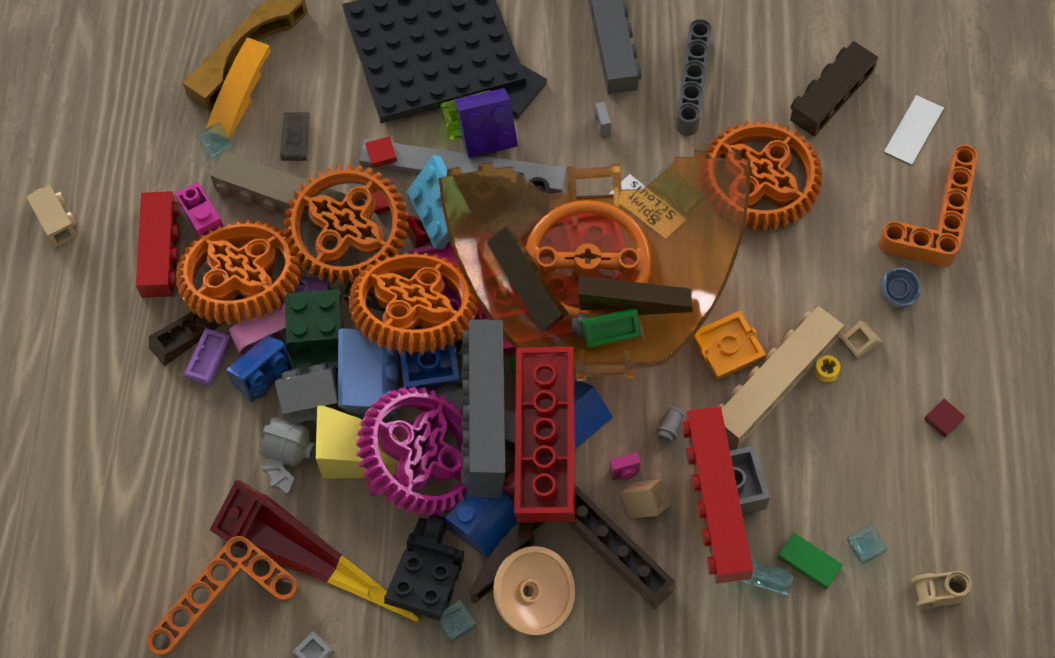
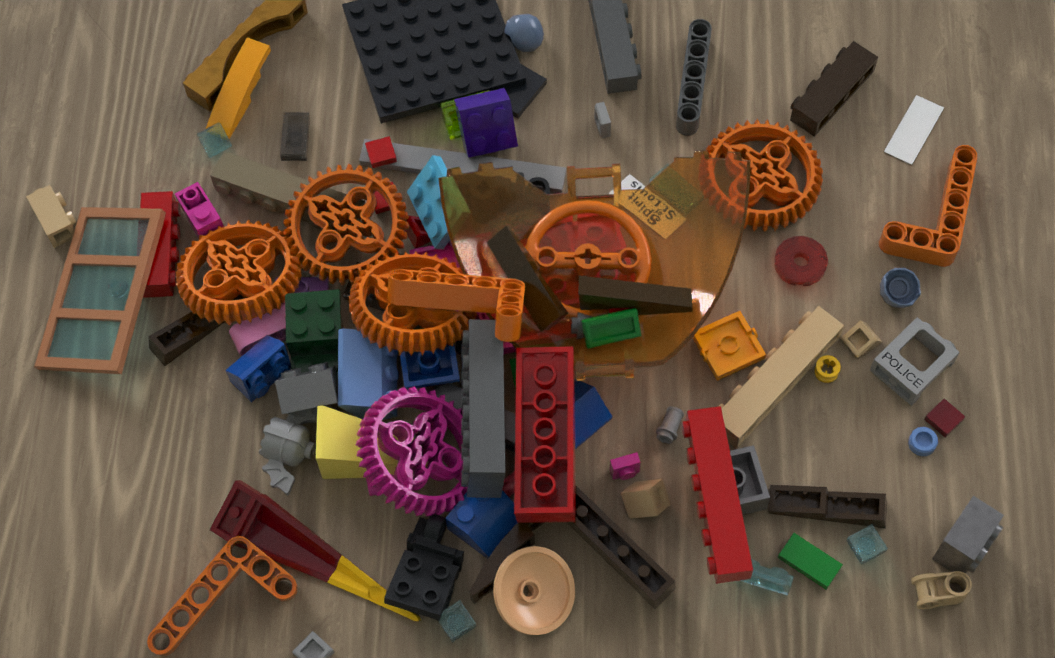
(100, 290): none -> door
(207, 357): medium lavender plate -> none
(462, 293): none -> orange beam
(525, 32): none -> sand blue hair
(800, 247): none -> clear red tile
(827, 505): none -> dark brown slope
(902, 375): none -> light grey window
(923, 441): none -> medium blue tile
(969, 537): none -> flat silver brick

